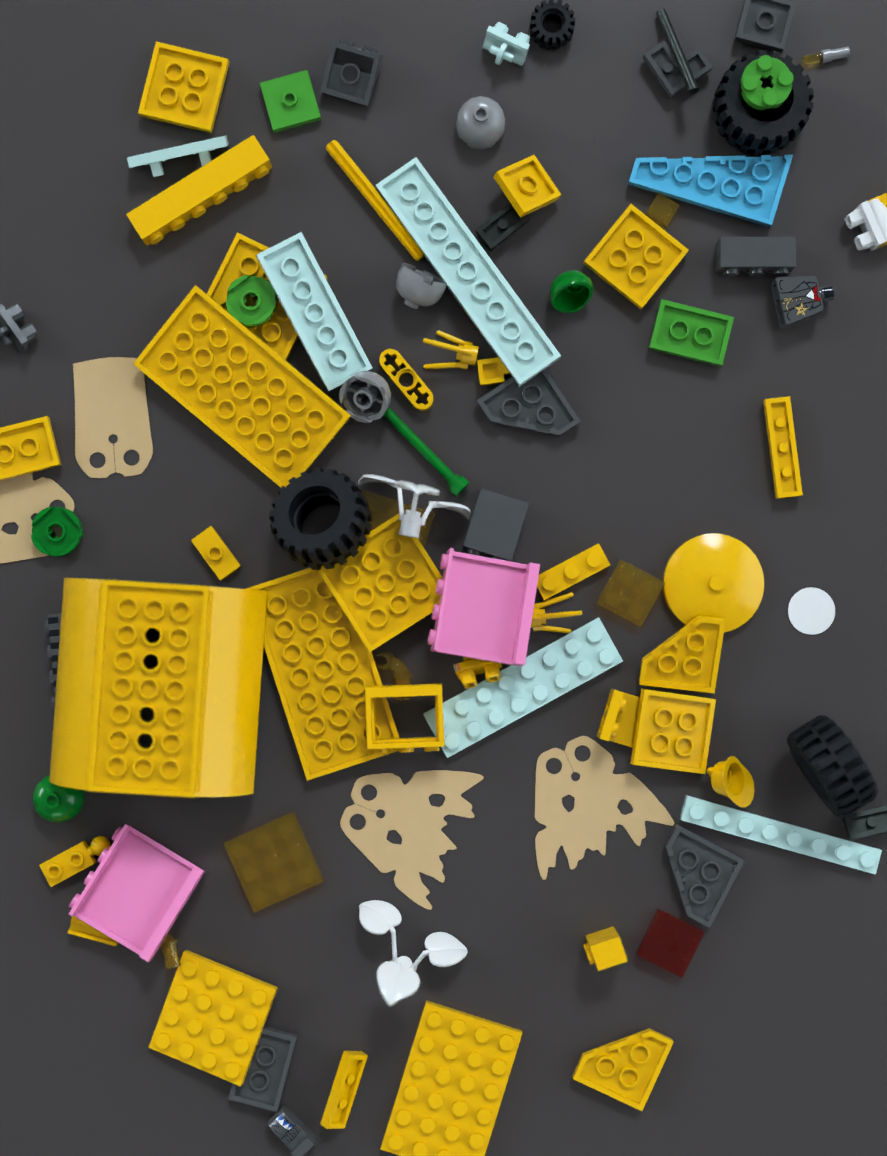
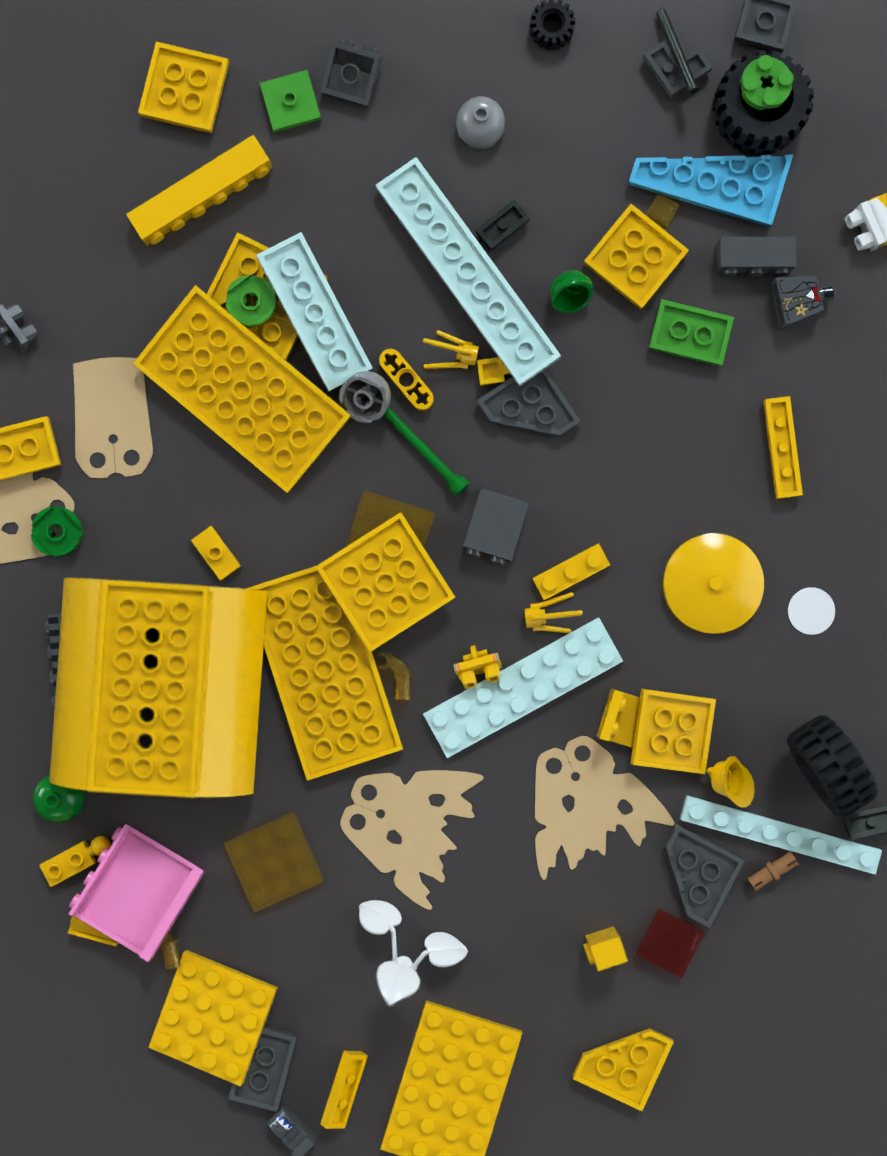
(154, 158): light aqua hinge -> none
(305, 495): black tyre -> none
(374, 198): yellow axle -> none
(404, 744): yellow window -> none
(411, 520): white plant -> none
(418, 286): light grey cylinder -> none
(484, 608): bright pink panel -> none
(506, 46): light aqua hips -> none
(527, 185): yellow plate -> none
(630, 592): clear yellow plate -> none
(687, 658): yellow plate -> none
(773, 871): none -> medium nougat pin
(827, 55): light grey piece -> none

